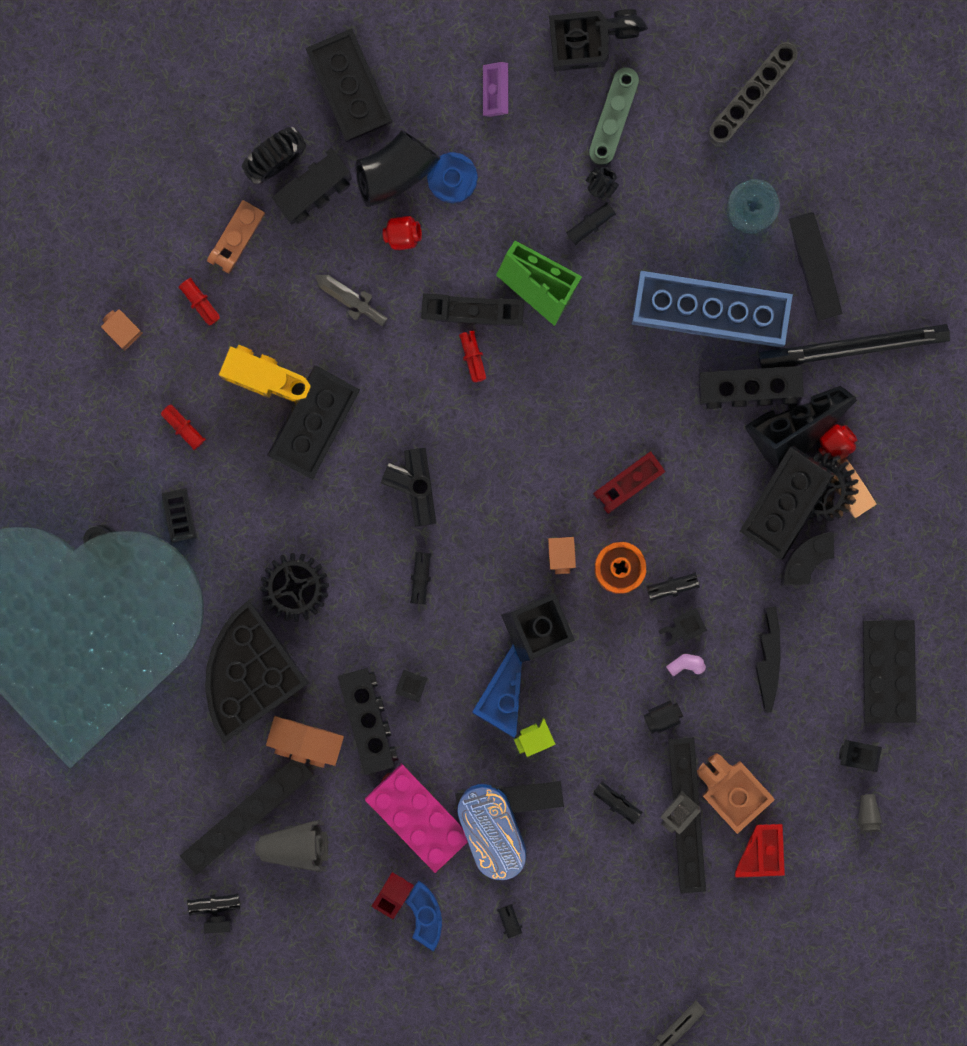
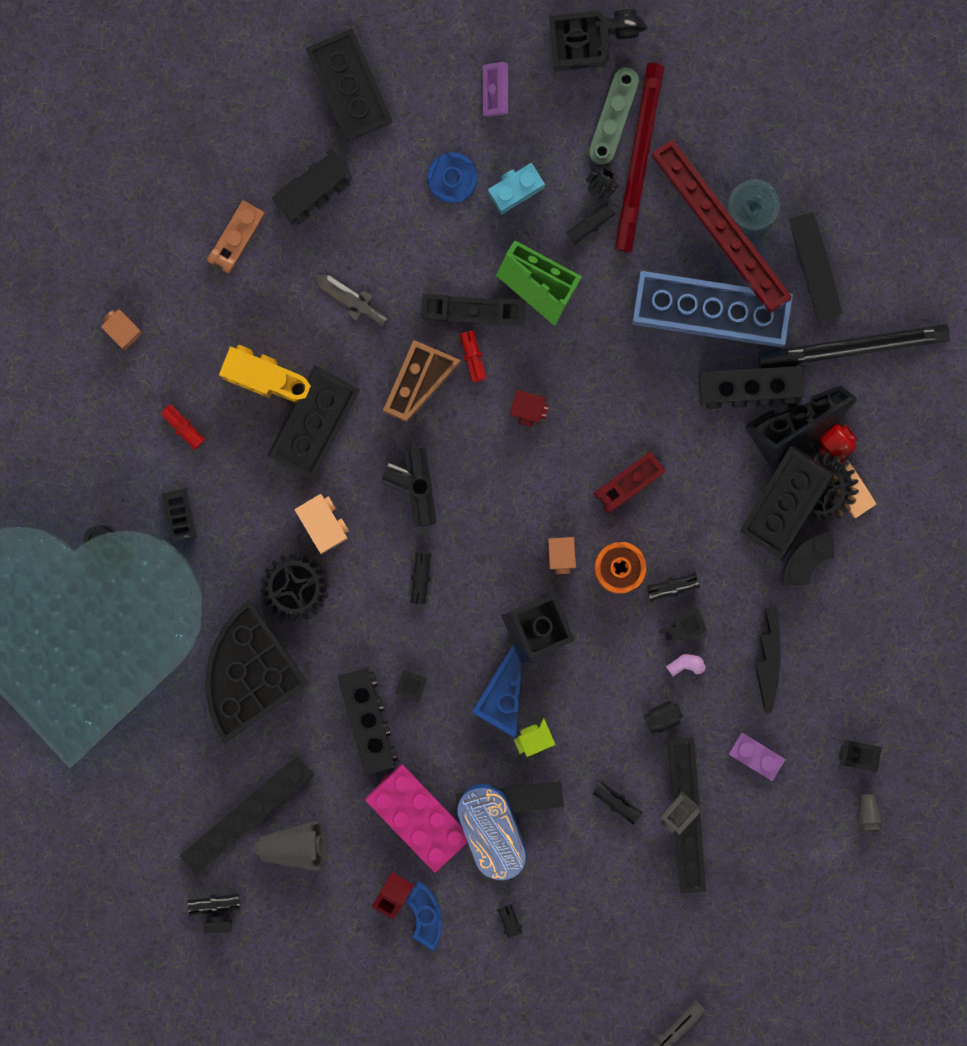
(199, 301): red axle -> none
(273, 155): black gear -> none
(304, 742): nougat brick -> none
(321, 523): none -> light nougat brick
(393, 169): black brick -> none
(402, 233): red head -> none
(418, 380): none -> medium nougat wedge
(516, 188): none -> medium azure brick
(528, 408): none -> dark red brick
(639, 157): none -> dark red piece
(721, 226): none -> dark red plate
(733, 792): nougat plate -> none
(756, 756): none -> medium lavender plate
(757, 83): dark grey beam -> none
(763, 853): red wing -> none
(889, 671): black plate -> none

